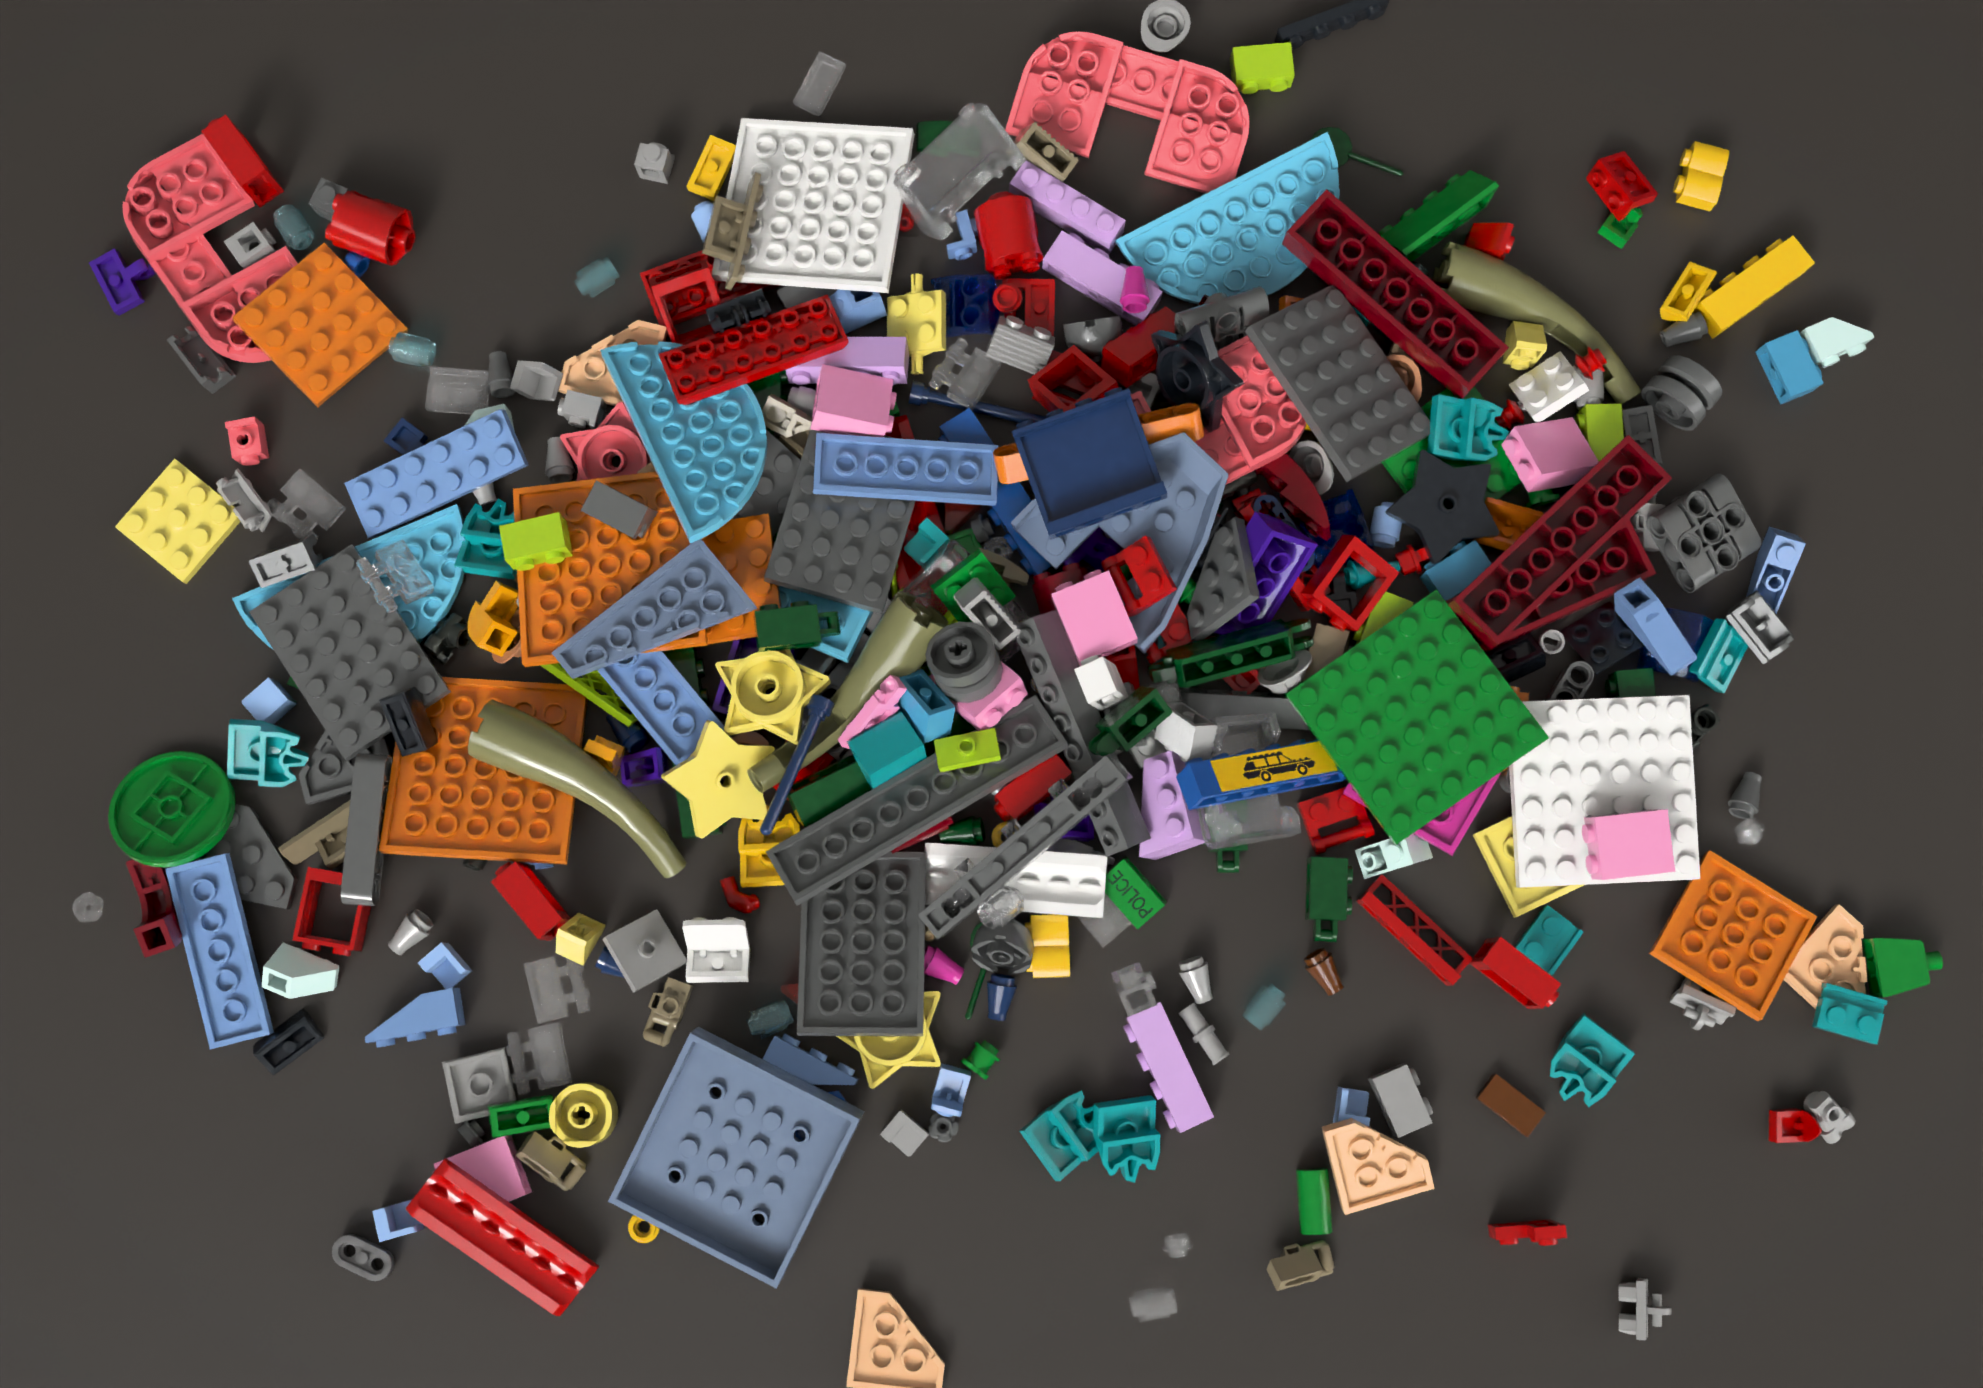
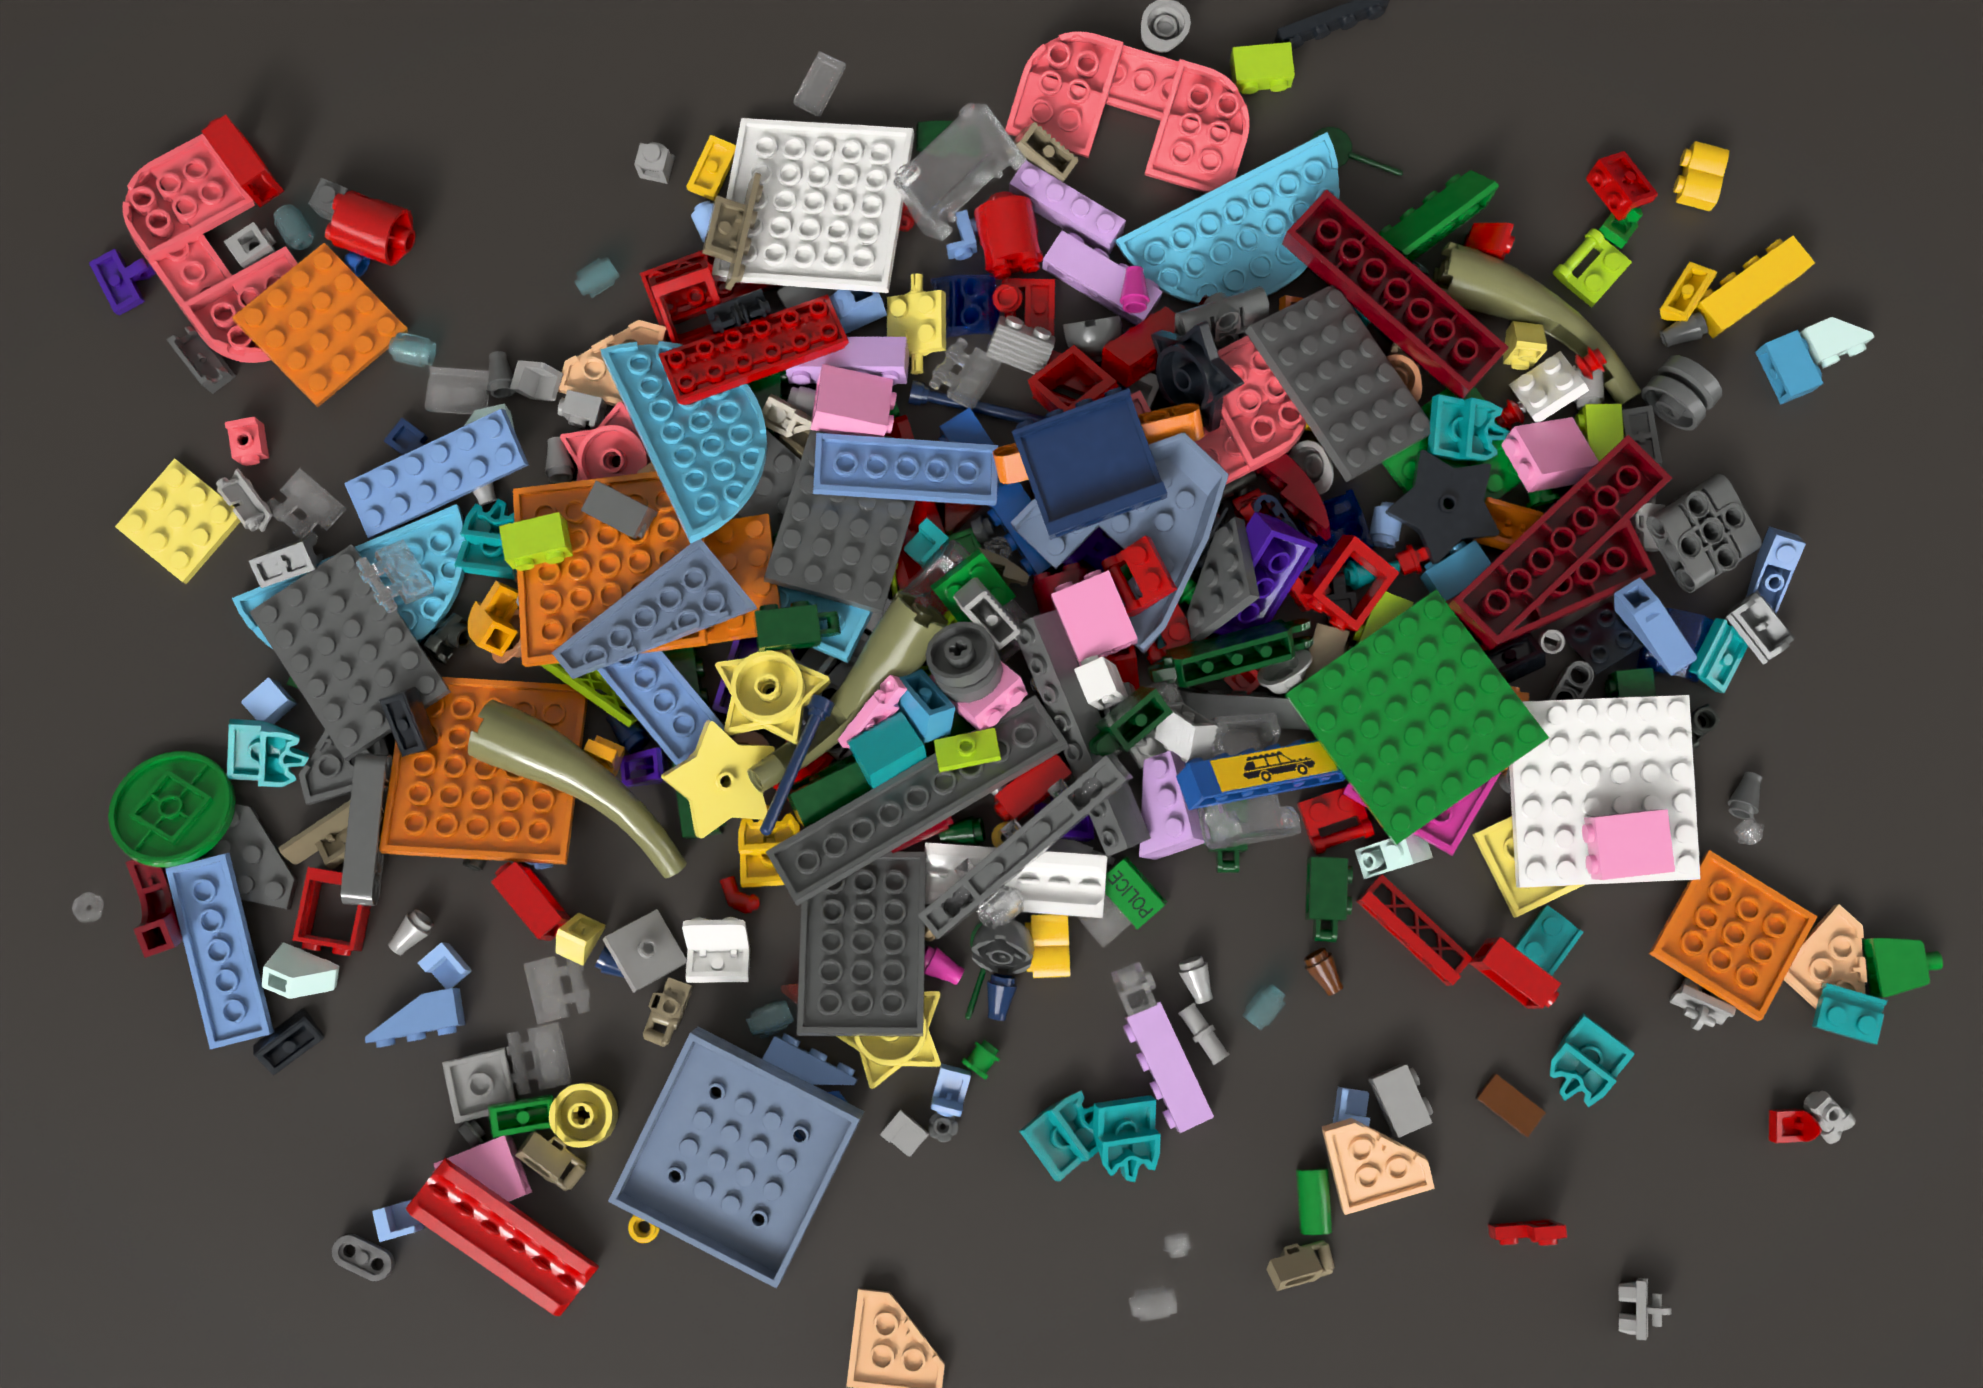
(1599, 274): none -> lime plate

